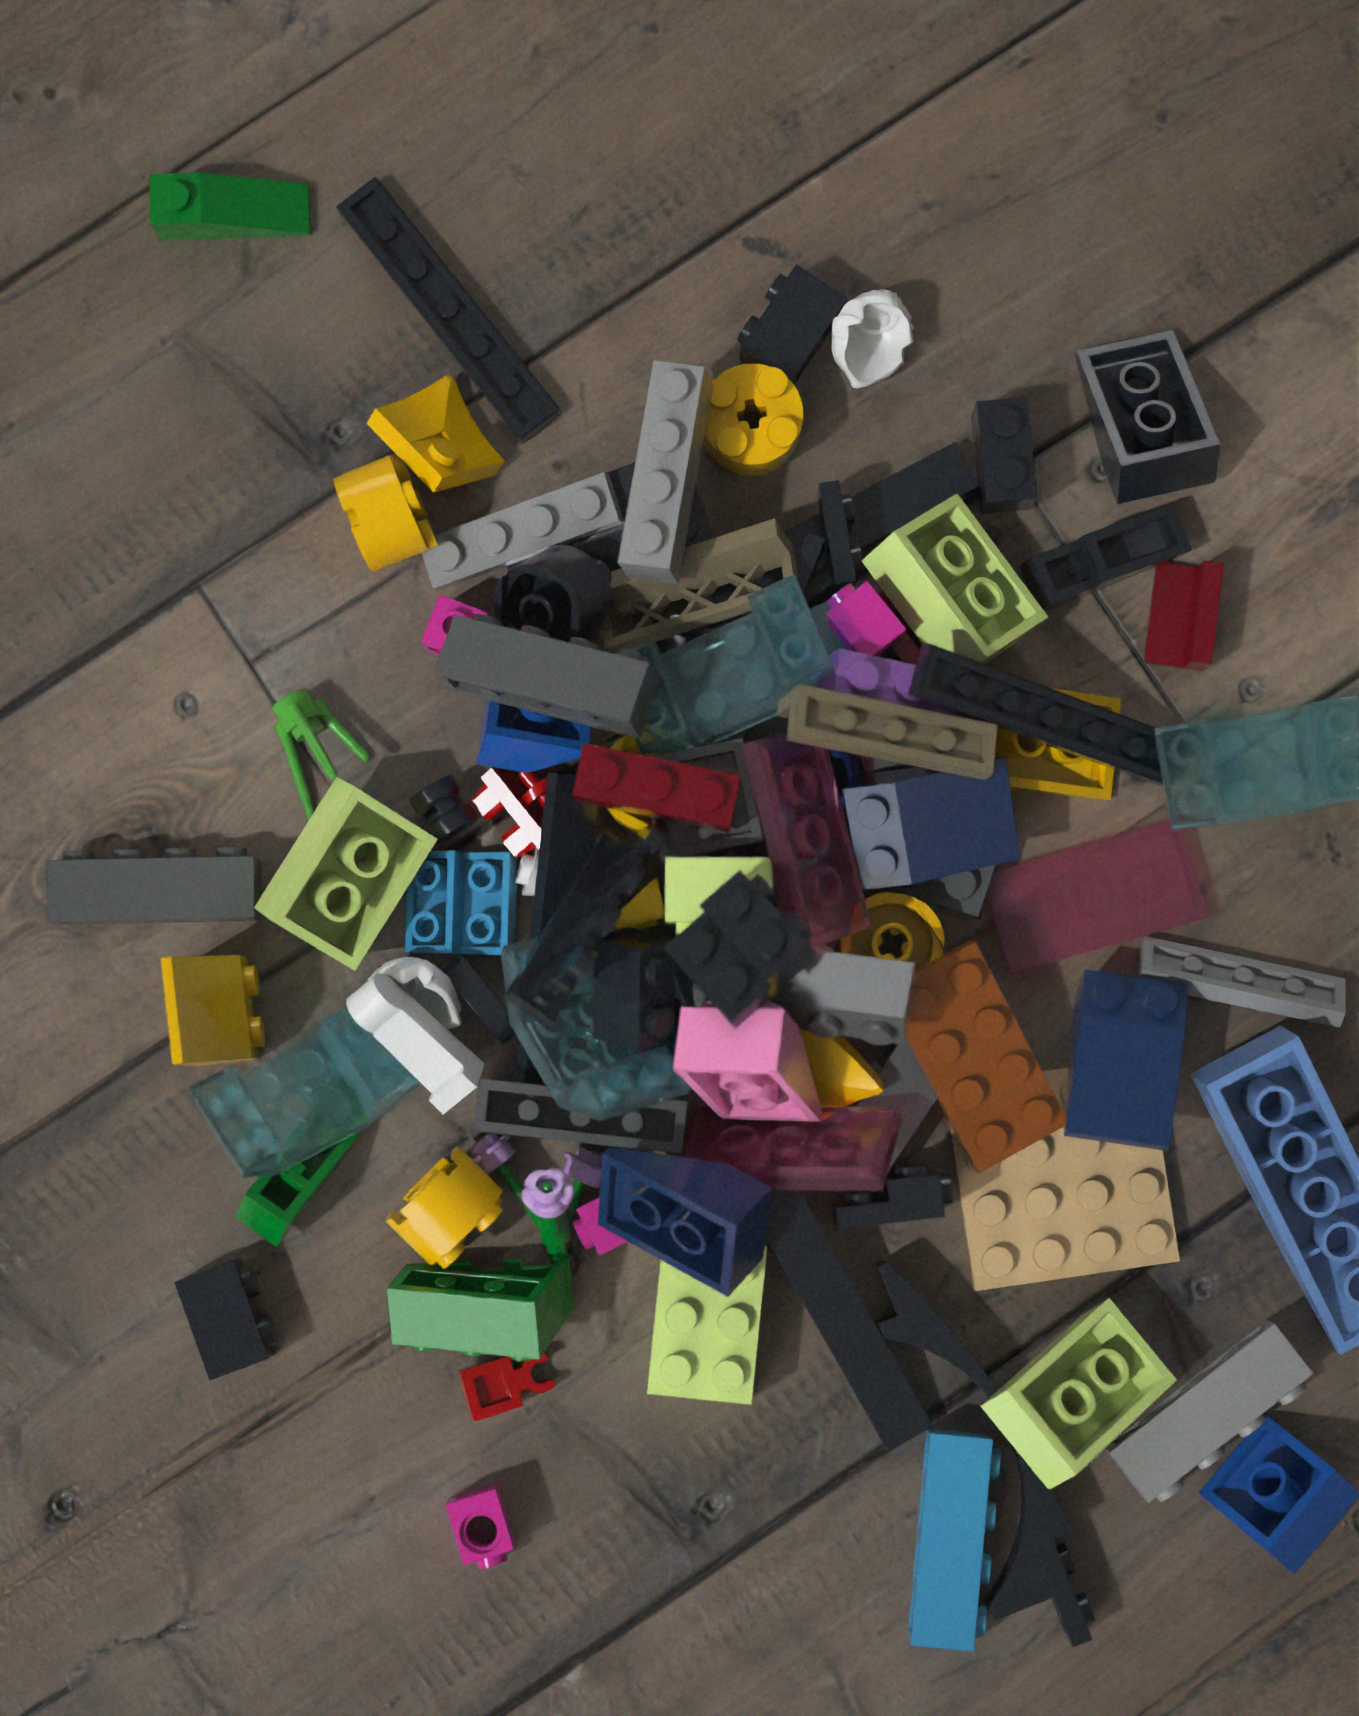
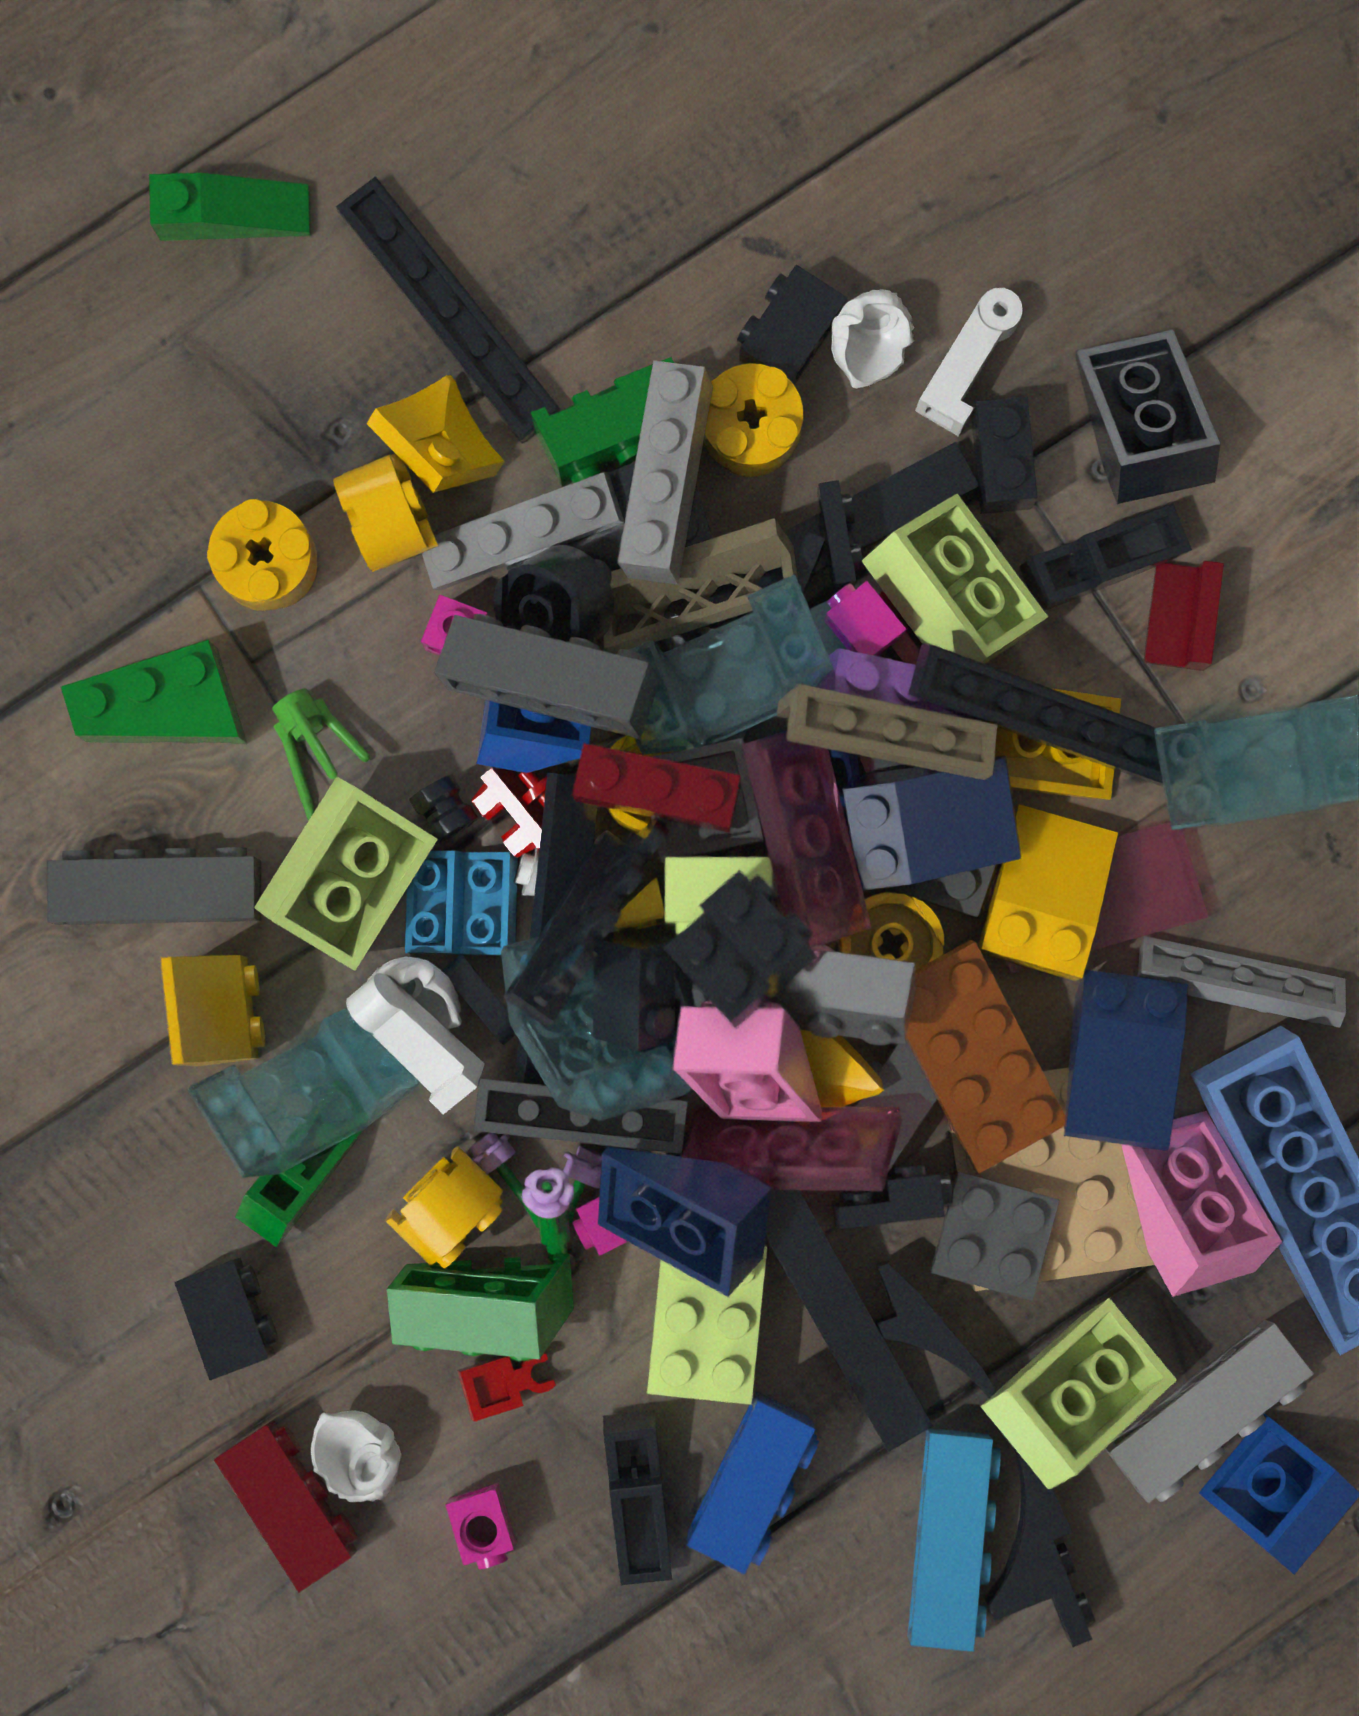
(158, 700): none -> green wedge
(262, 527): none -> yellow brick
(287, 1504): none -> dark red brick
(355, 1455): none -> white hair
(595, 428): none -> green wedge
(637, 1497): none -> black slope
(753, 1484): none -> blue brick
(990, 322): none -> white leg
(994, 1236): none -> dark grey plate
(1051, 897): none -> yellow slope
(1198, 1208): none -> bright pink slope

